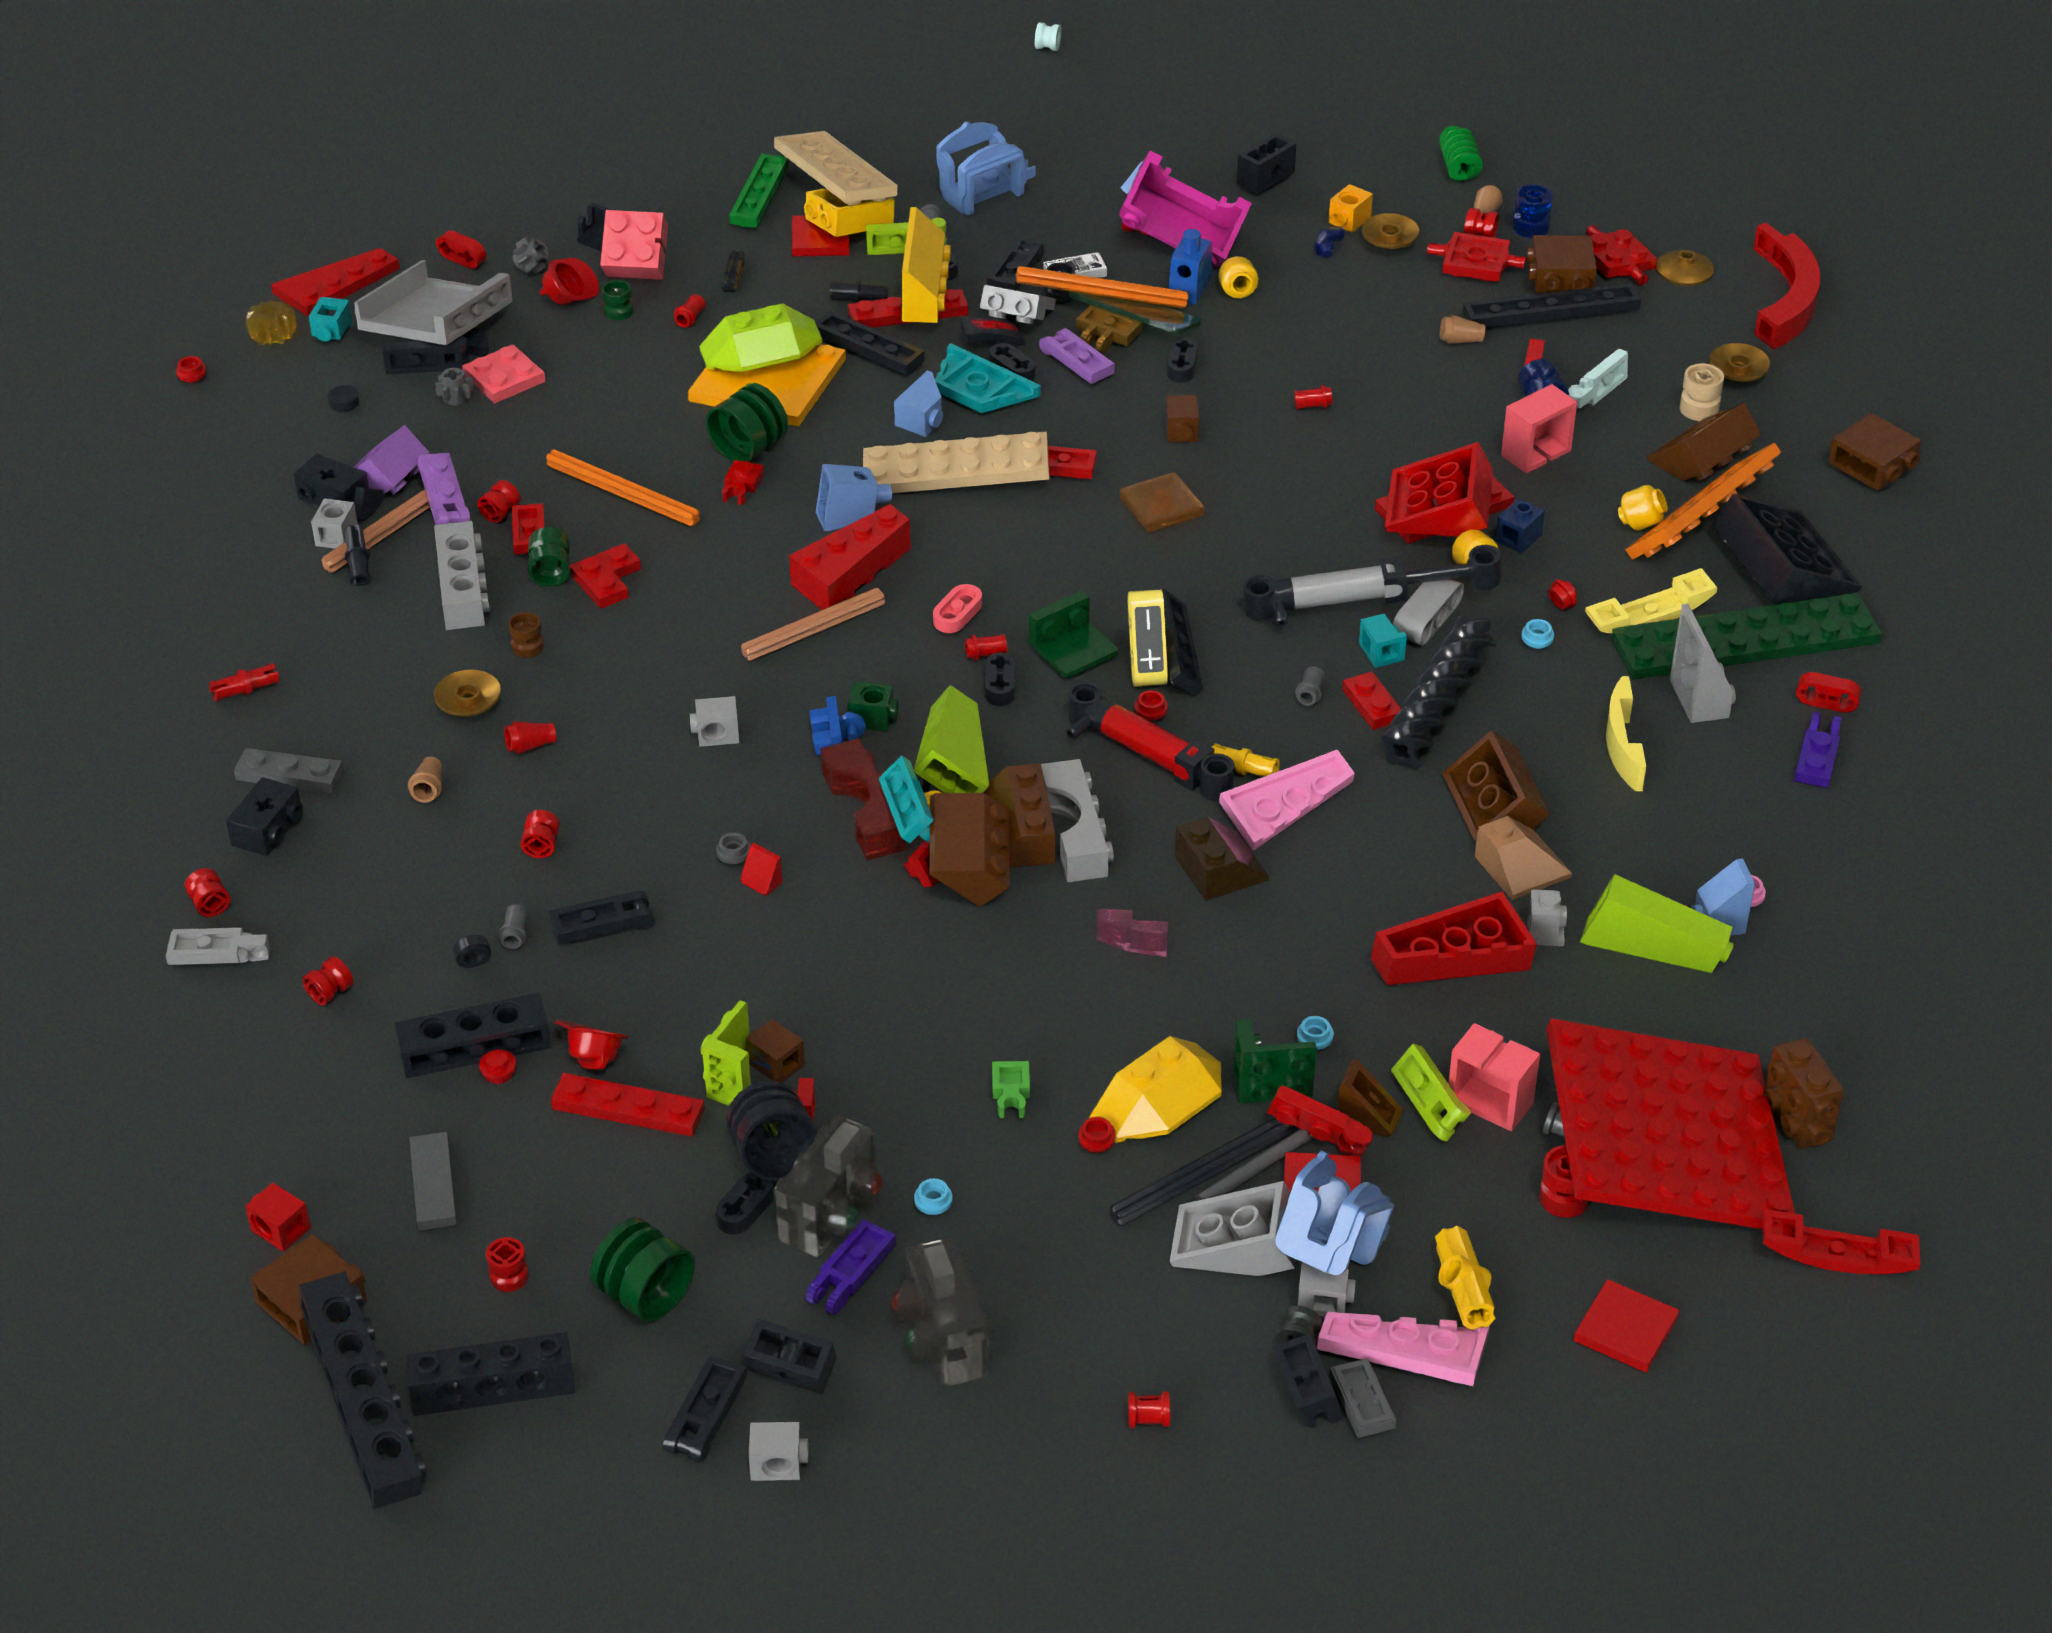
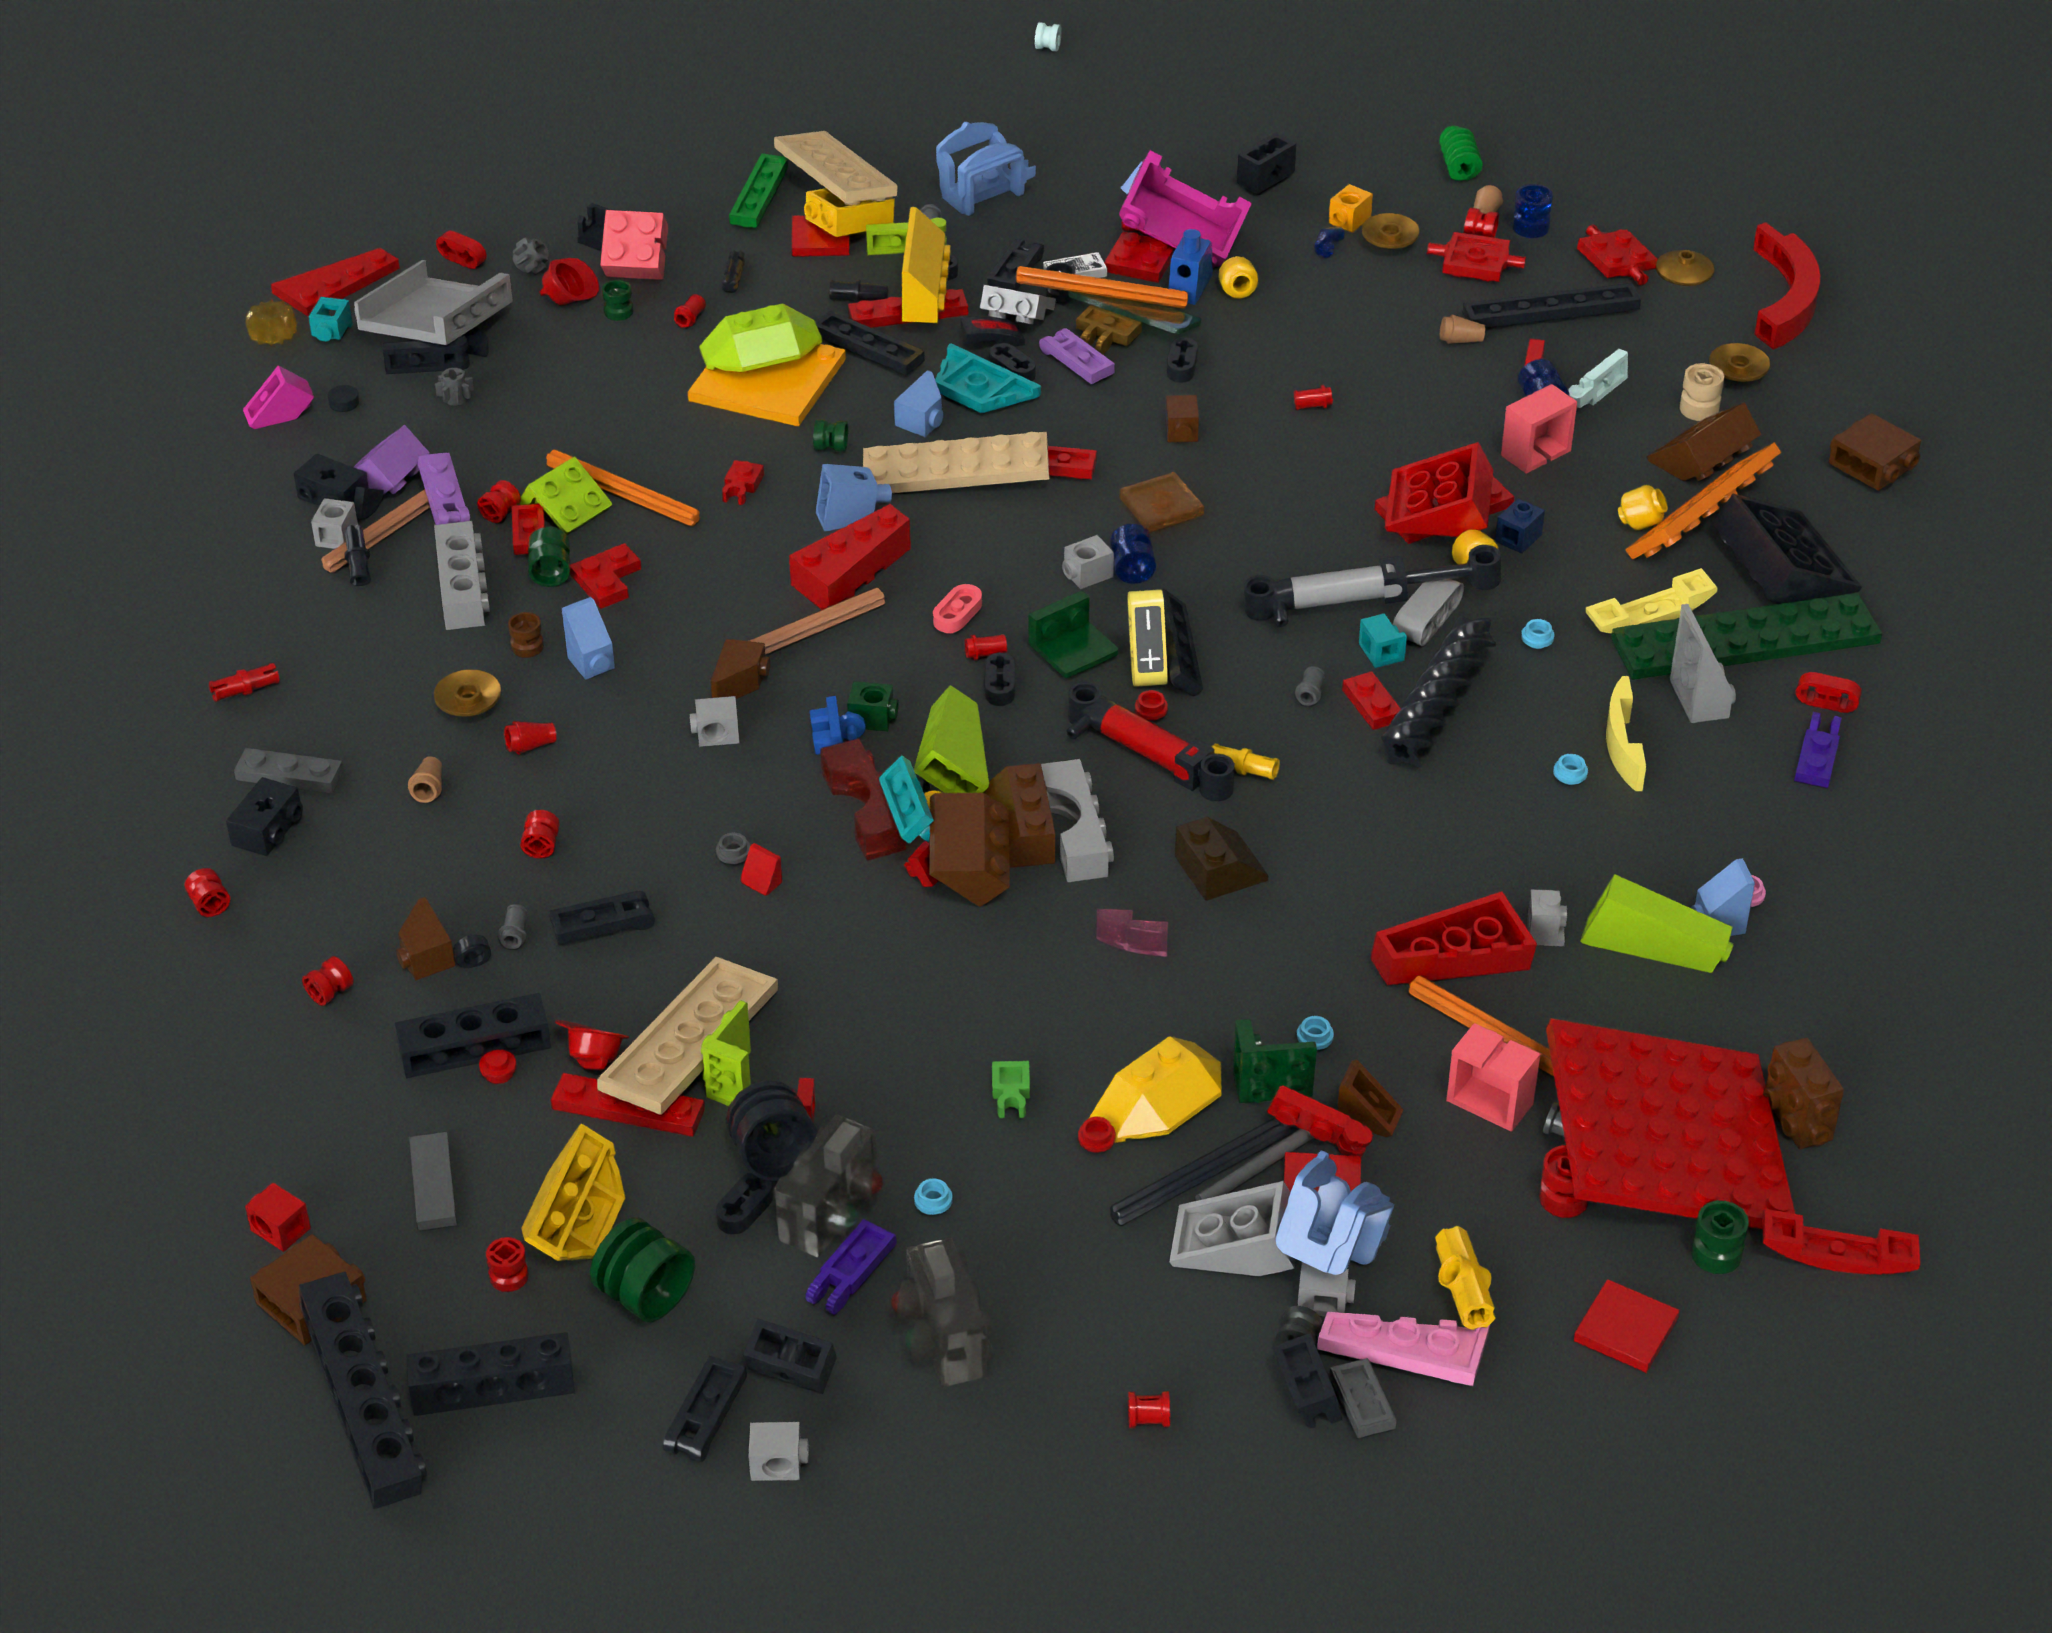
(191, 369): red plate -> none
(215, 946): light grey hinge -> none
(278, 399): none -> dark pink slope
(424, 943): none -> reddish brown slope
(504, 373): coral plate -> none
(567, 496): none -> lime bracket
(576, 1199): none -> yellow wedge
(587, 638): none -> medium blue slope
(669, 1049): none -> tan plate
(739, 669): none -> reddish brown slope
(747, 423): dark green wheel -> none
(775, 1051): reddish brown brick -> none
(830, 435): none -> dark green wheel
(1088, 562): none -> light grey brick
(1133, 553): none -> clear blue wheel
(1139, 257): none -> red plate
(1280, 799): bright pink wing -> none
(1429, 1092): lime plate -> none
(1468, 1015): none -> orange axle
(1494, 784): reddish brown slope -> none
(1518, 857): medium nougat slope -> none
(1561, 263): reddish brown brick -> none
(1562, 594): red plate -> none
(1570, 769): none -> medium azure plate
(1719, 1237): none -> dark green wheel

